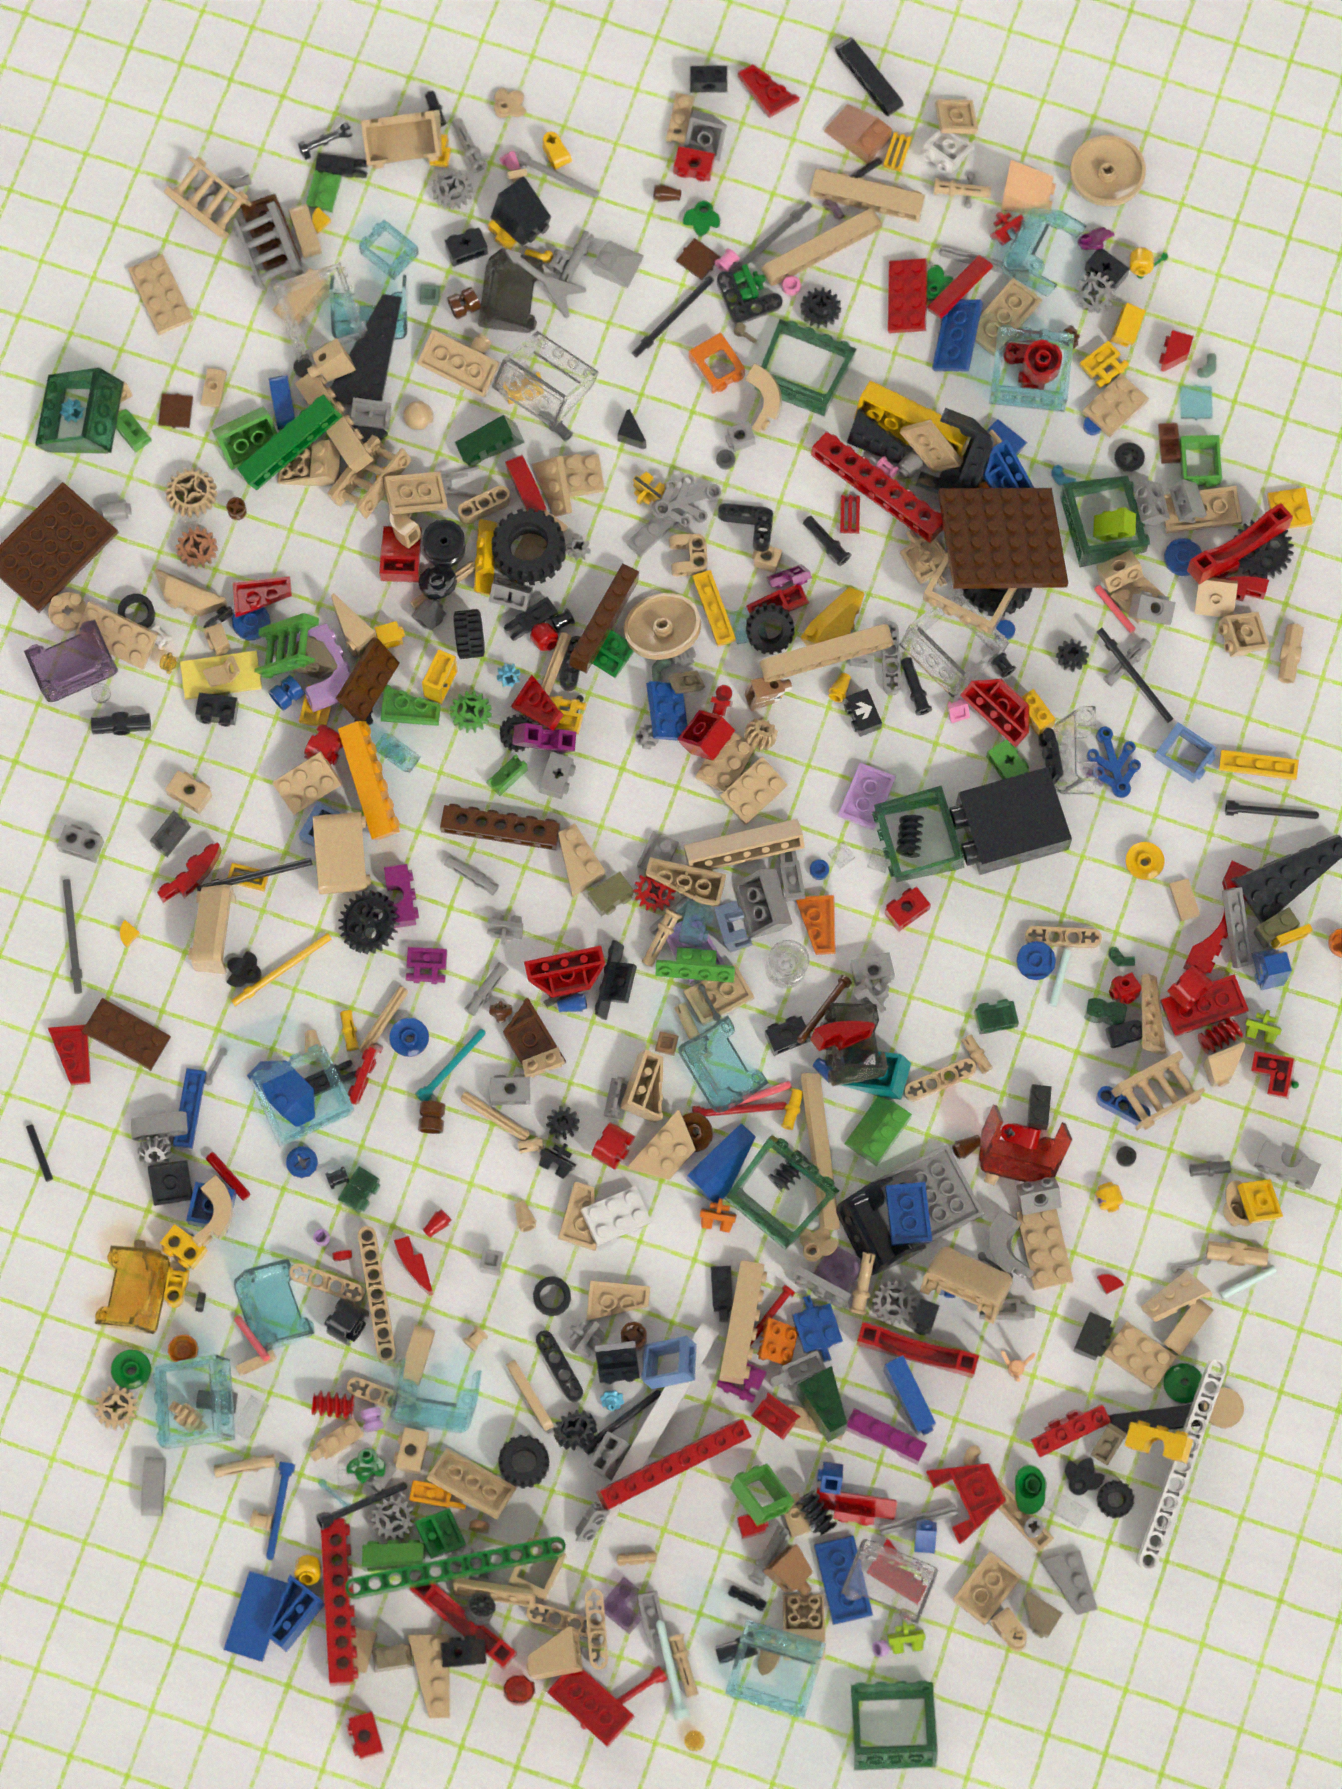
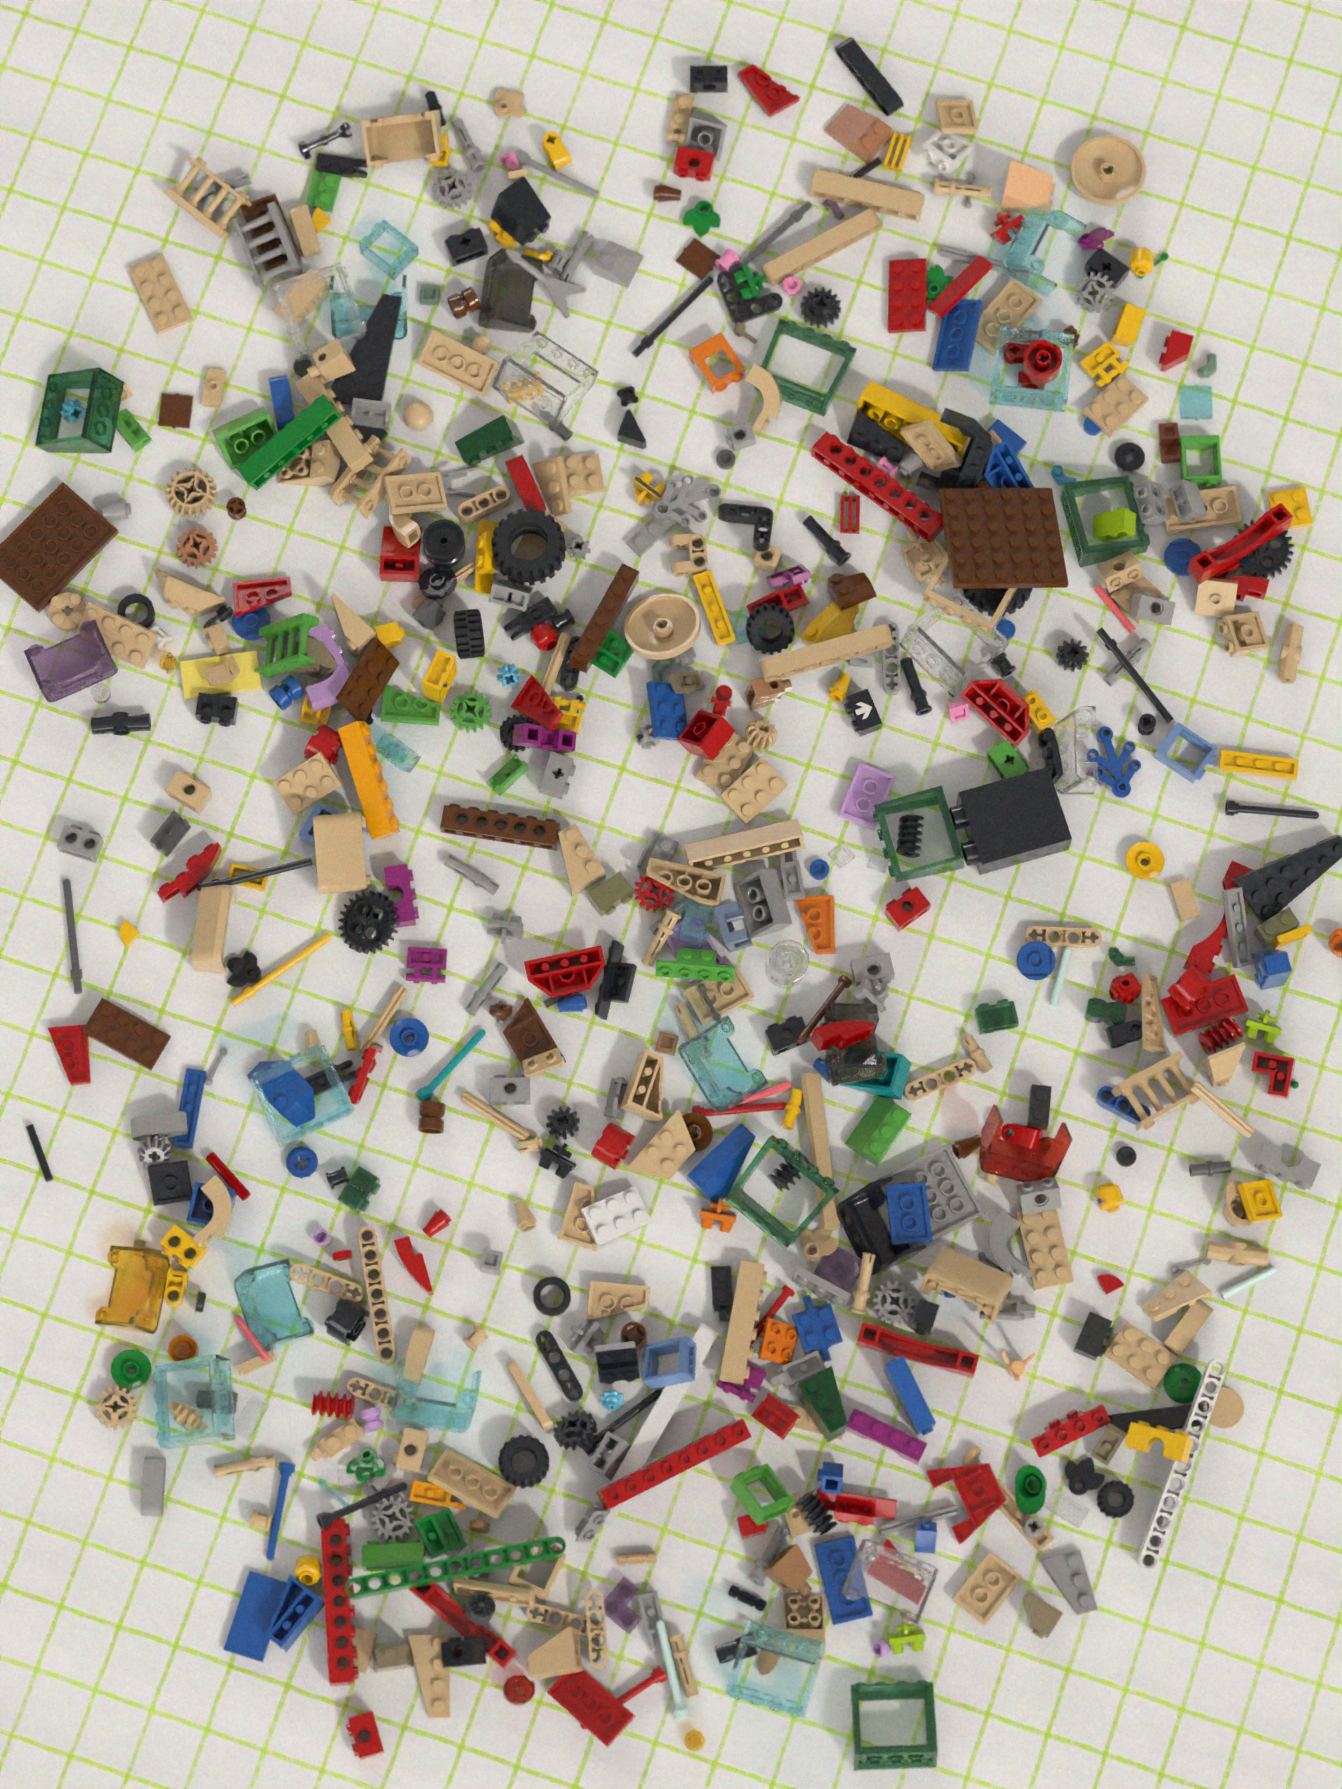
(630, 390): none -> black plate
(850, 589): none -> reddish brown slope
(1007, 1626): tan piece -> none
(1144, 719): none -> black bush
(1222, 1109): none -> tan axle

